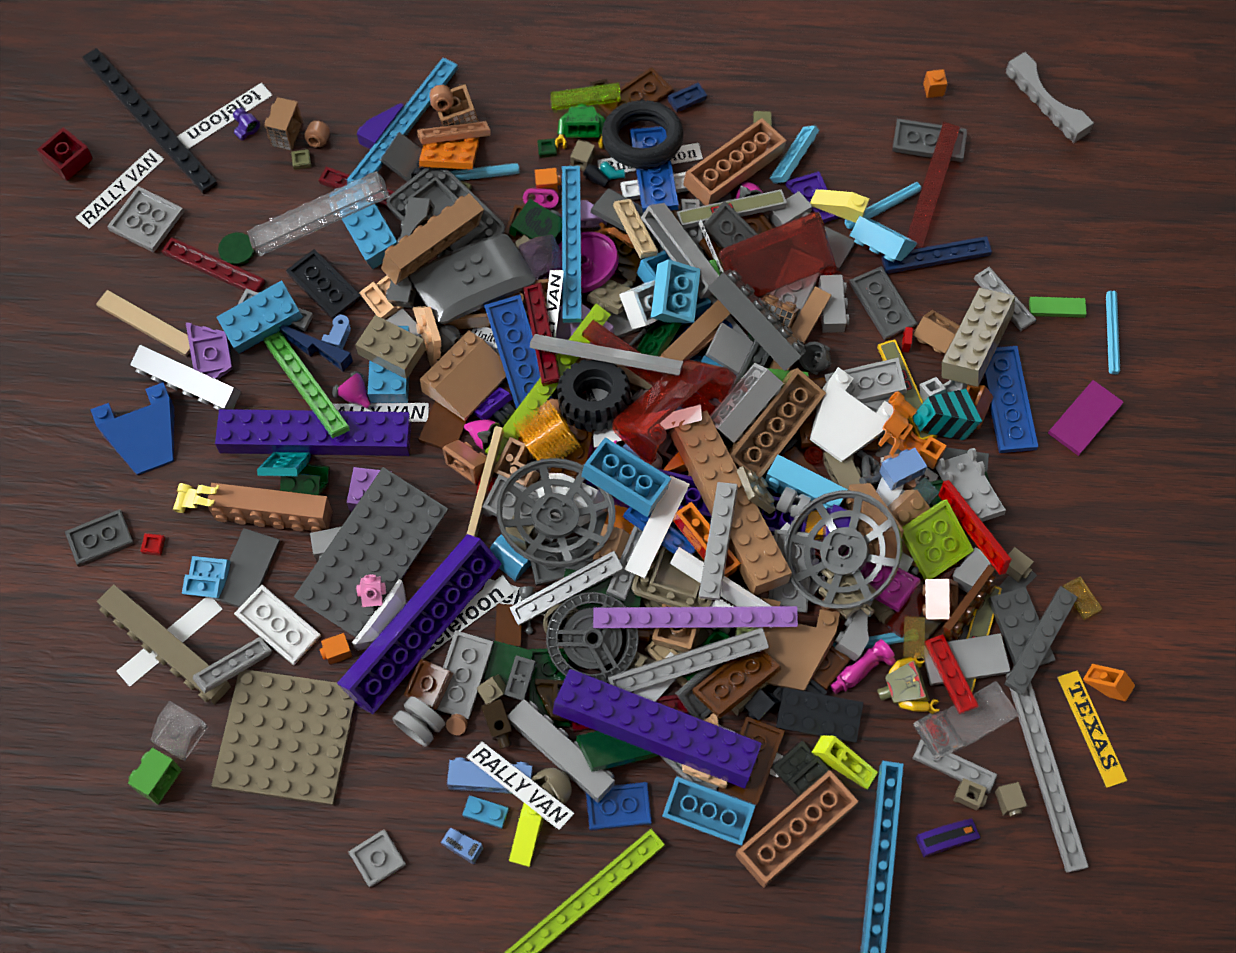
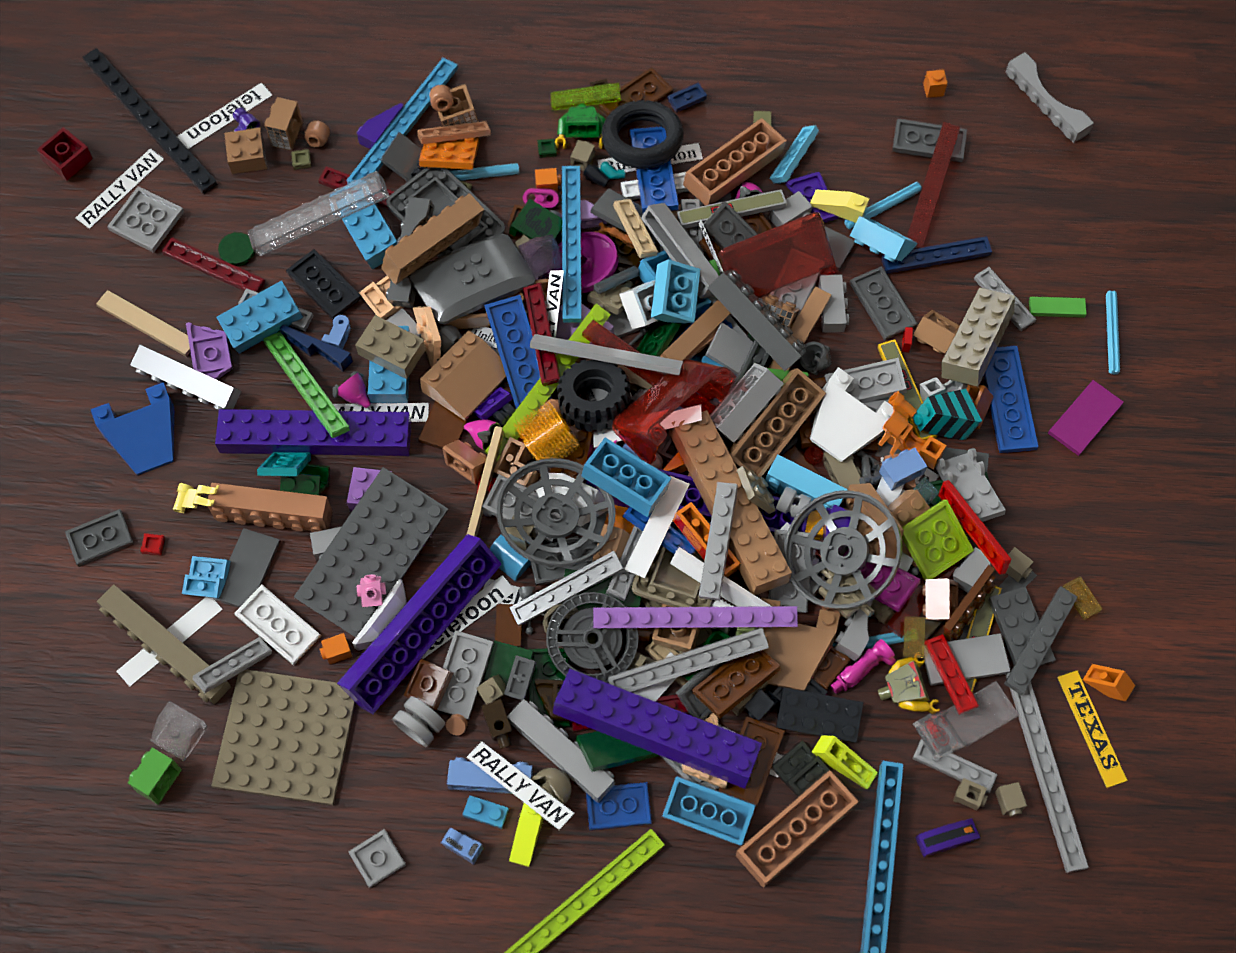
(245, 150): none -> medium nougat brick
(616, 279): none -> dark grey axle

